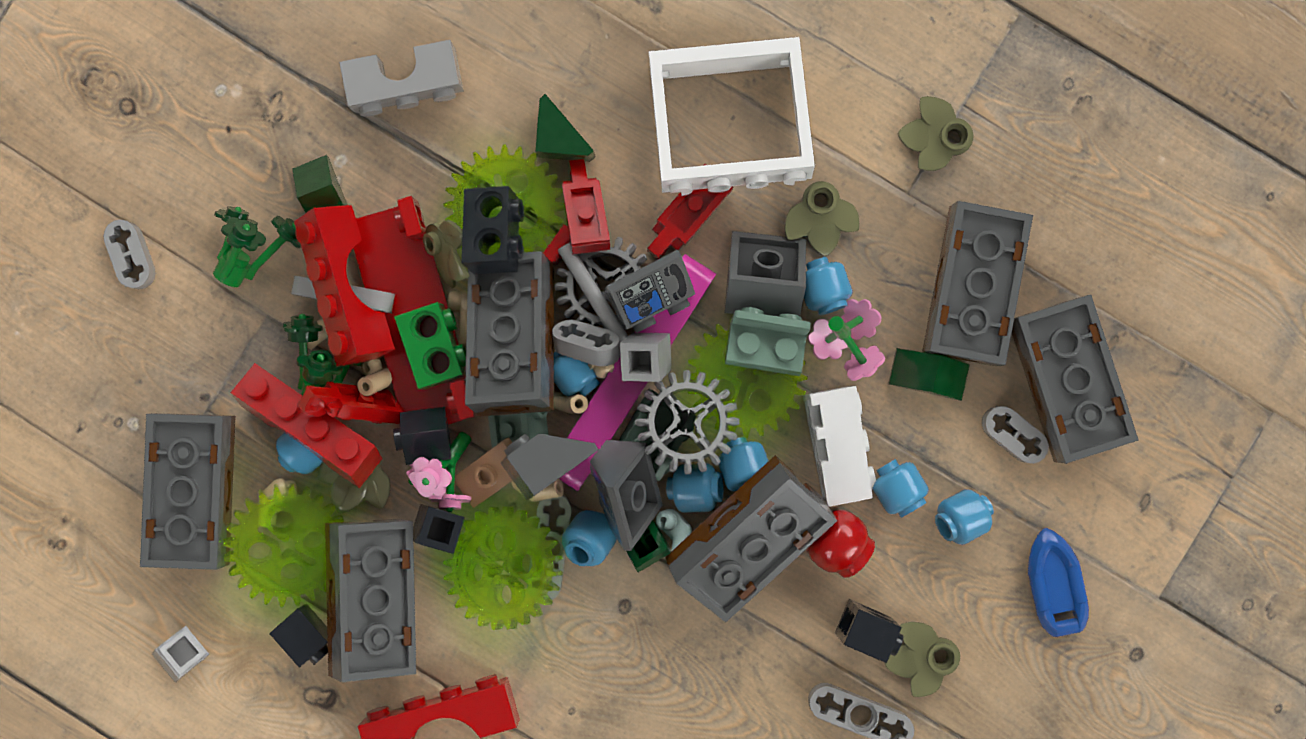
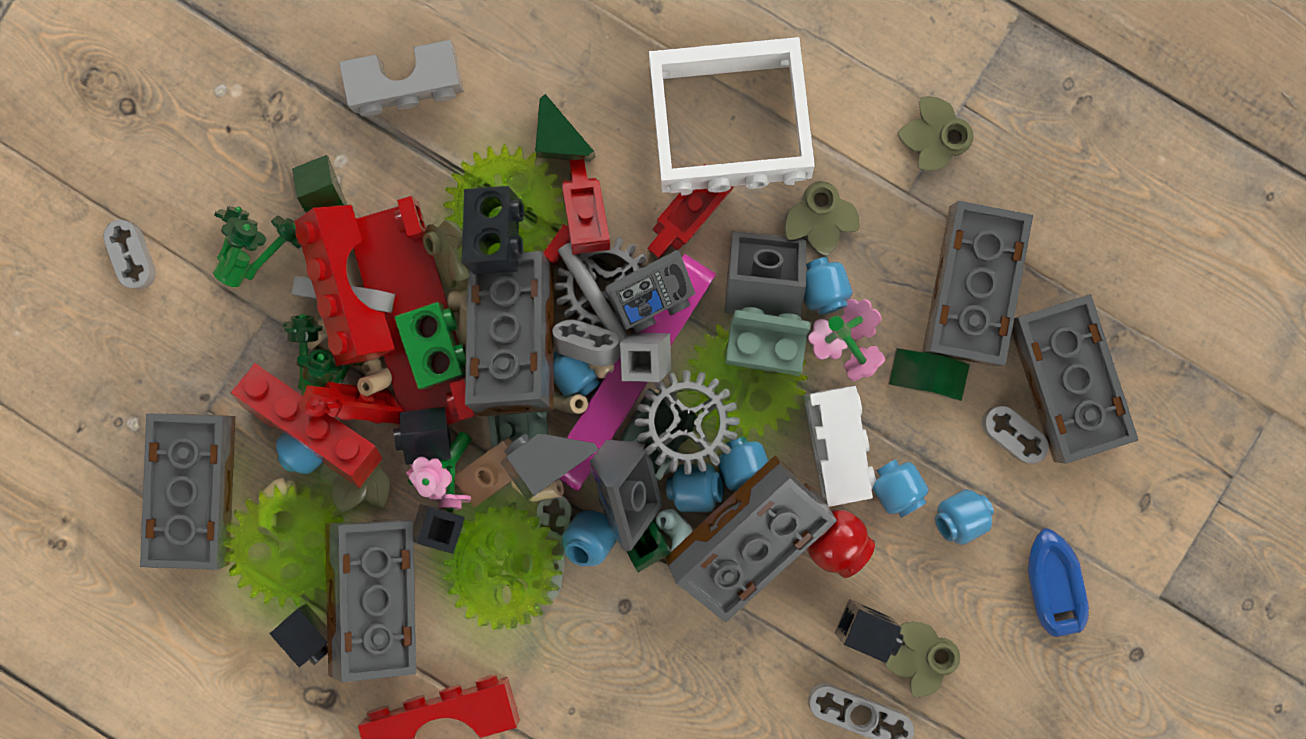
(180, 654): light grey slope -> none

